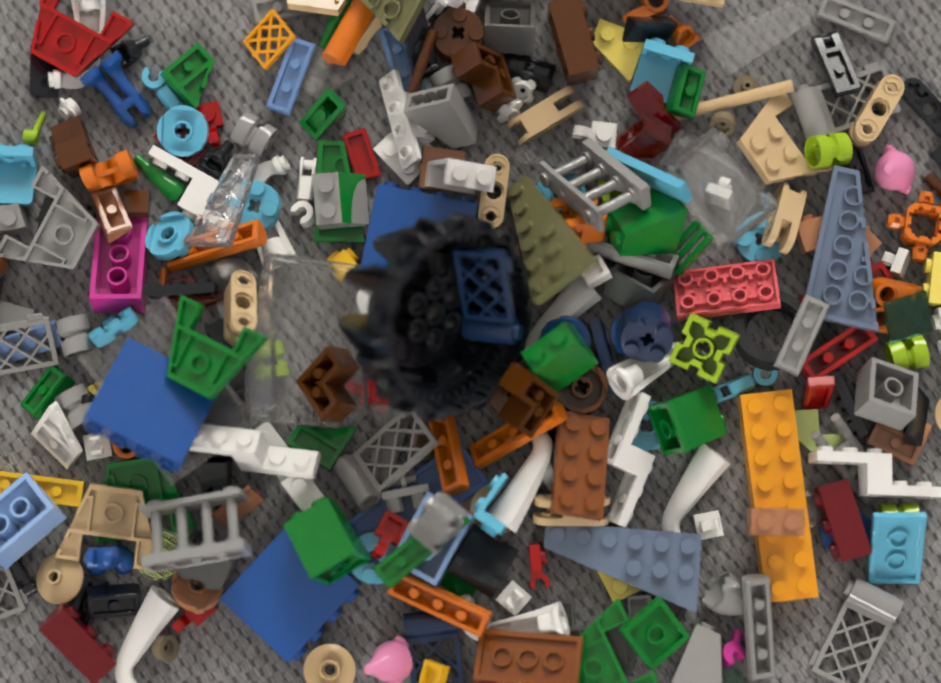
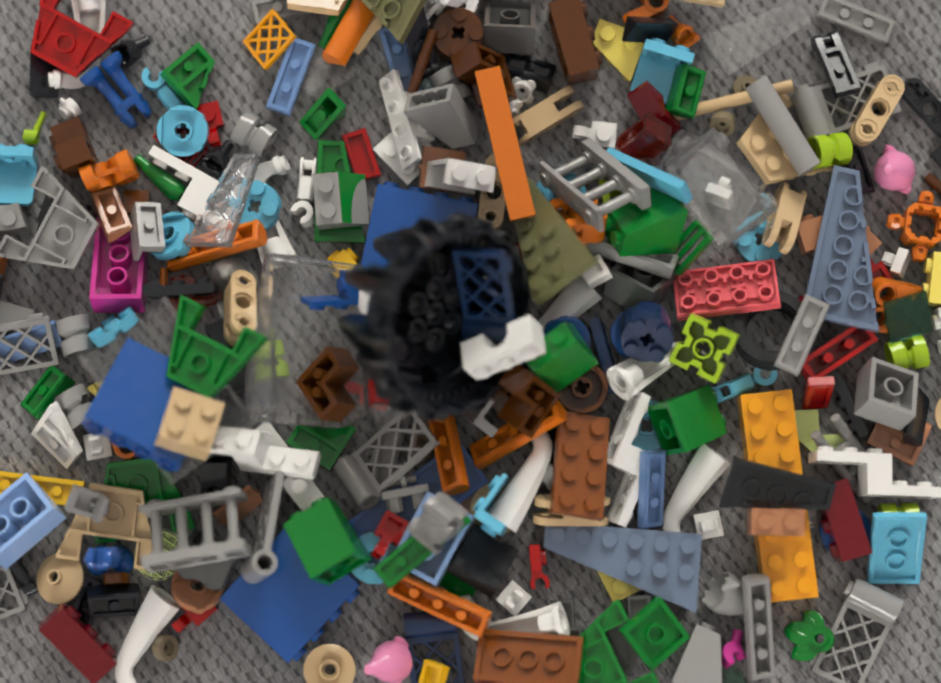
(87, 503): none -> light grey bracket
(116, 578): none -> reddish brown tile
(147, 228): none -> light grey panel
(189, 424): none -> tan brick
(263, 560): none -> light grey piece
(347, 296): none -> blue bracket
(476, 418): none -> light grey panel
(504, 144): none -> orange tile
(522, 344): none -> white arch
(651, 488): none -> medium blue tile
(765, 486): none -> black wing
(782, 125): none -> light grey brick
(805, 636): none -> green plate

